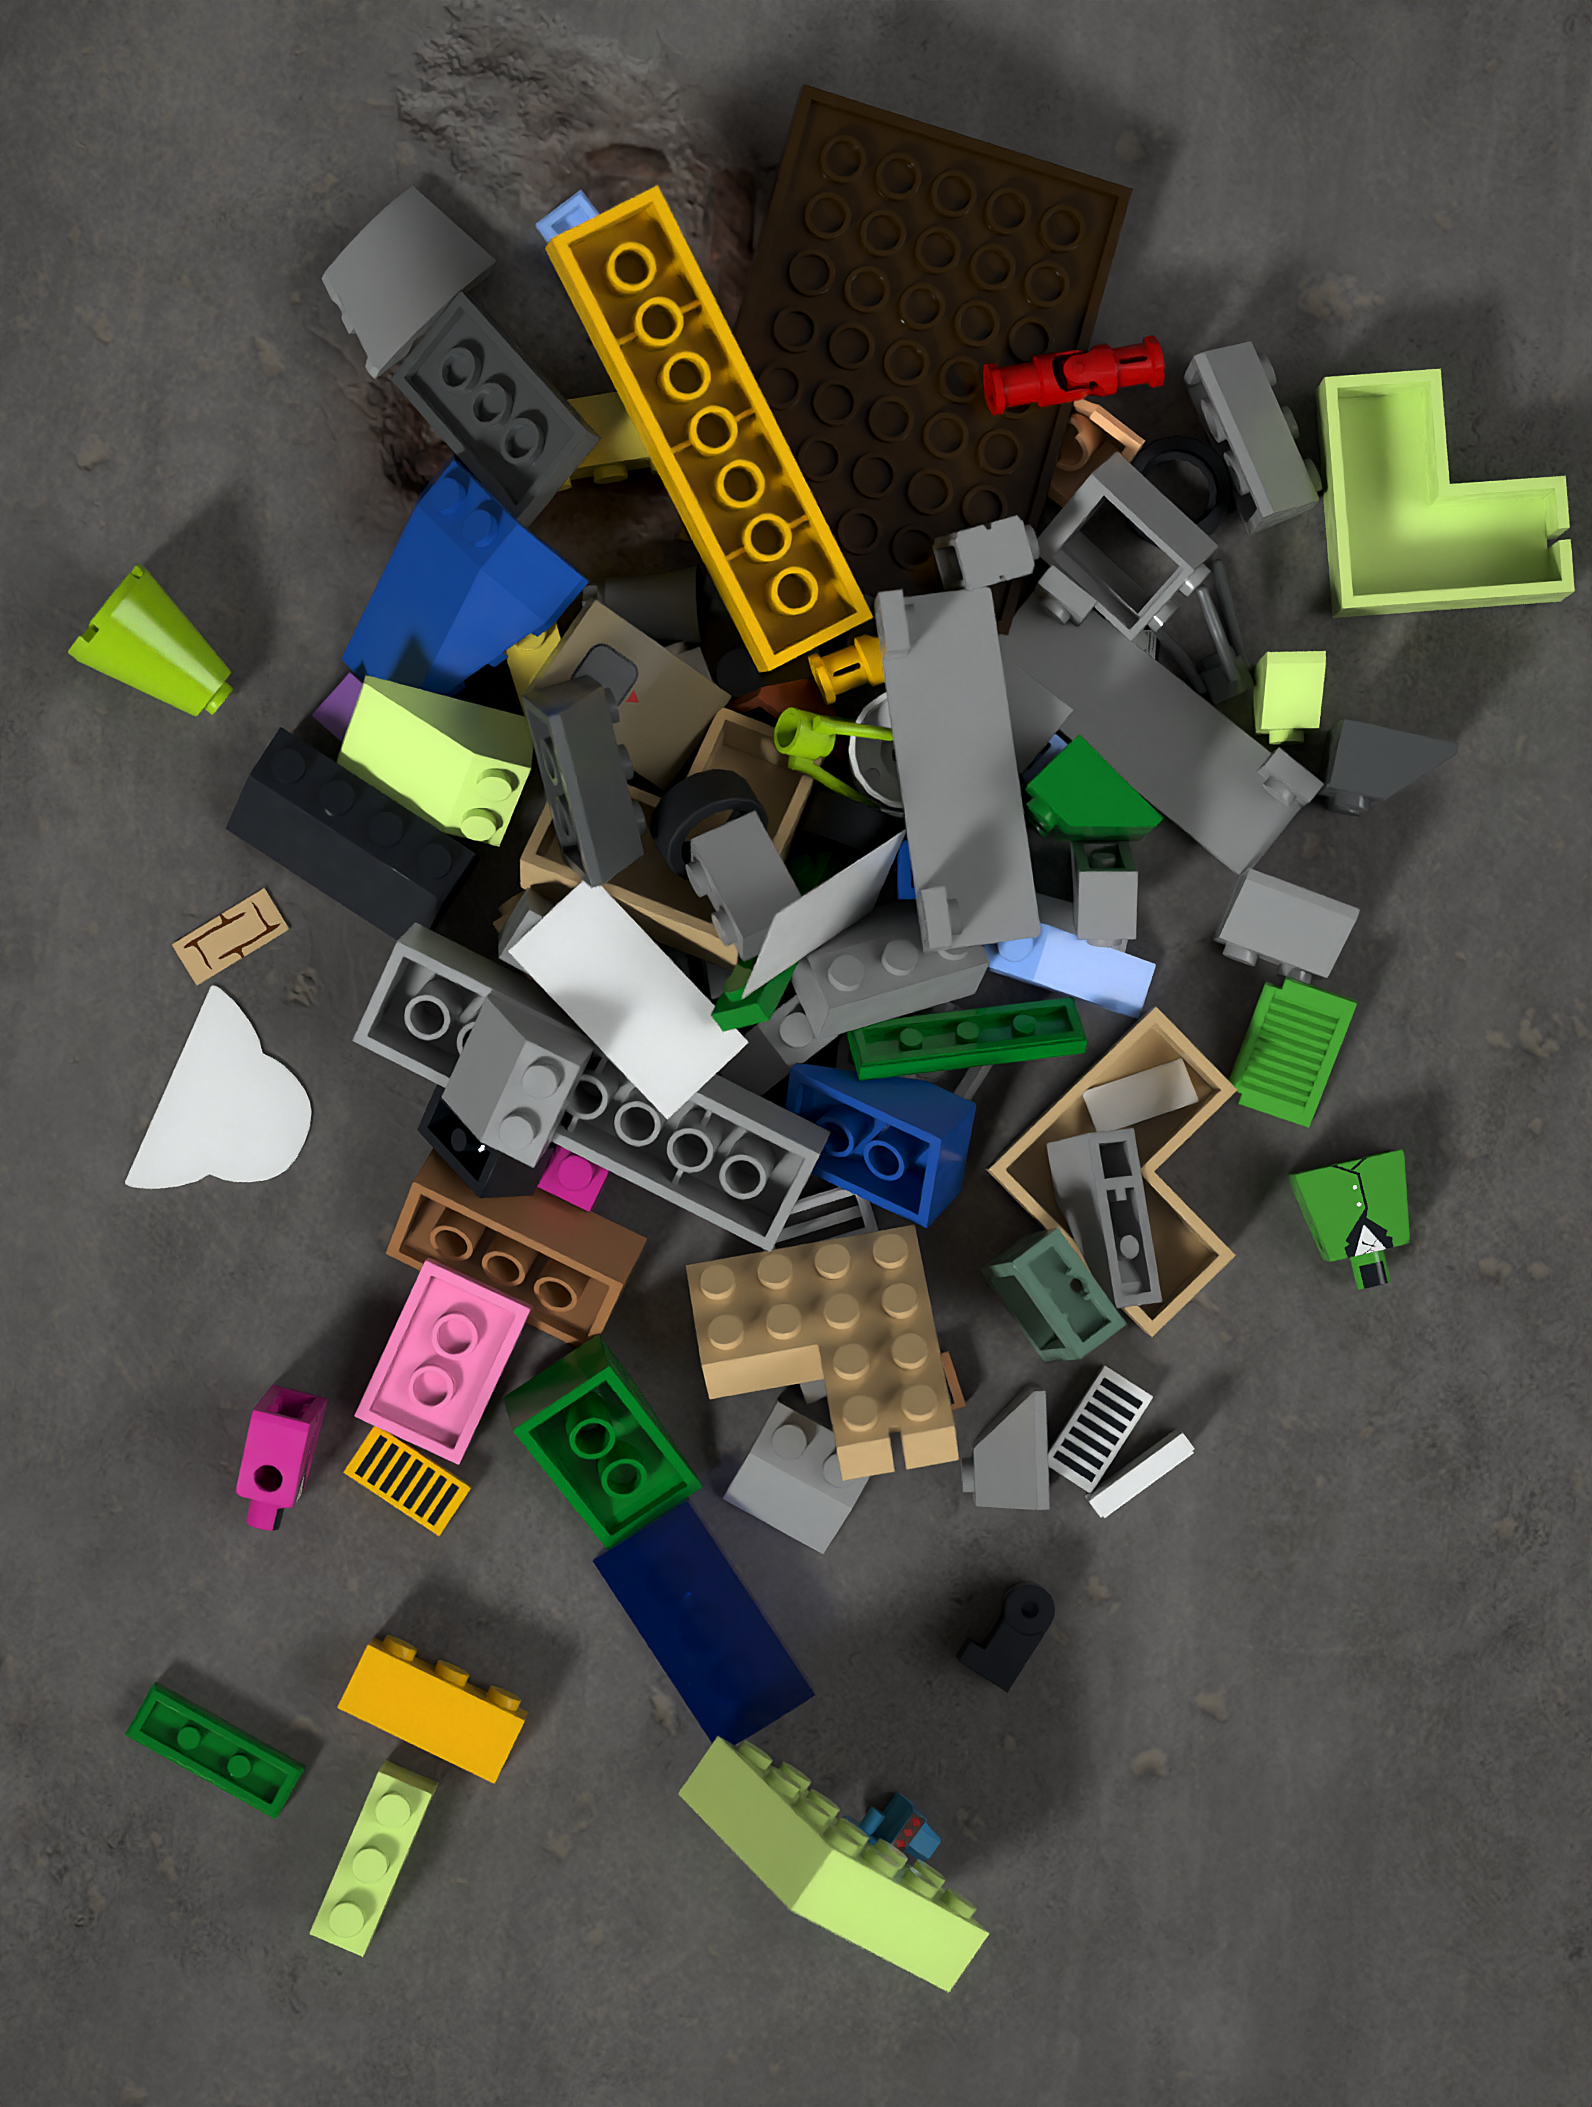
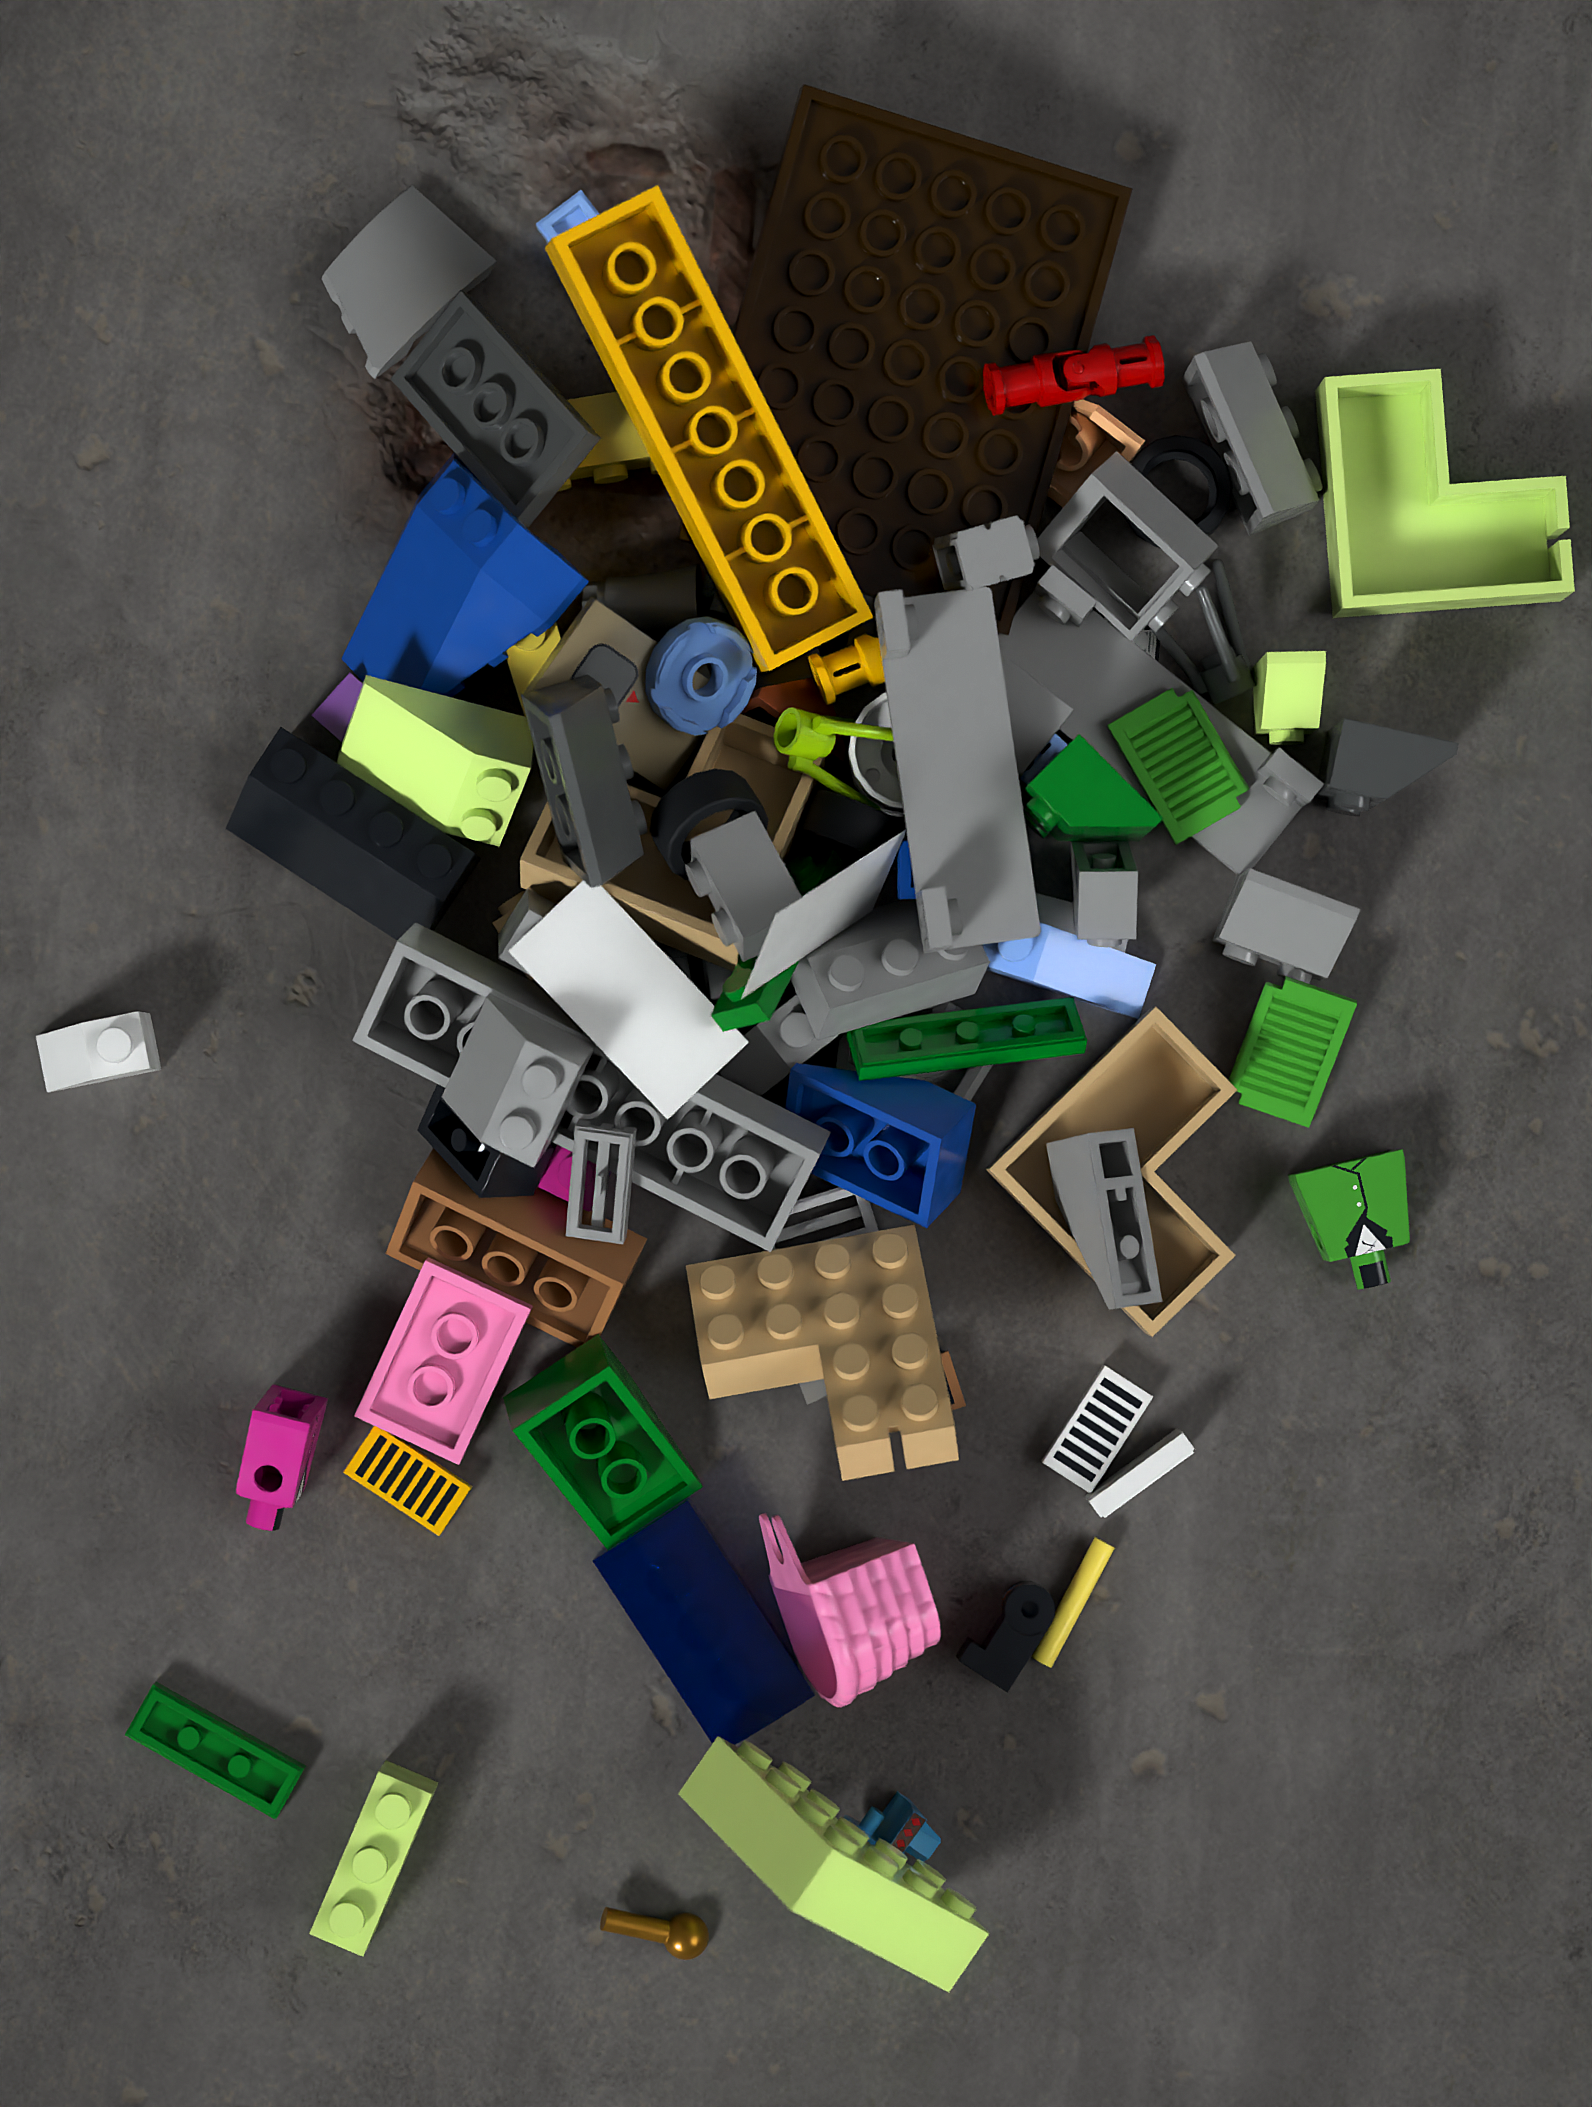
(98, 1051): none -> white slope
(153, 647): lime cone -> none
(223, 1108): white sticker -> none
(230, 936): tan sticker -> none
(434, 1707): yellow brick -> none
(605, 1135): none -> light grey tile
(675, 663): none -> medium blue tile
(682, 1935): none -> pearl gold bar
(795, 1478): light grey slope -> none
(851, 1611): none -> bright pink piece
(1011, 1456): light grey slope -> none
(1035, 1288): sand green window -> none
(1073, 1601): none -> light yellow piece
(1140, 1096): white sticker -> none
(1180, 762): none -> bright green window

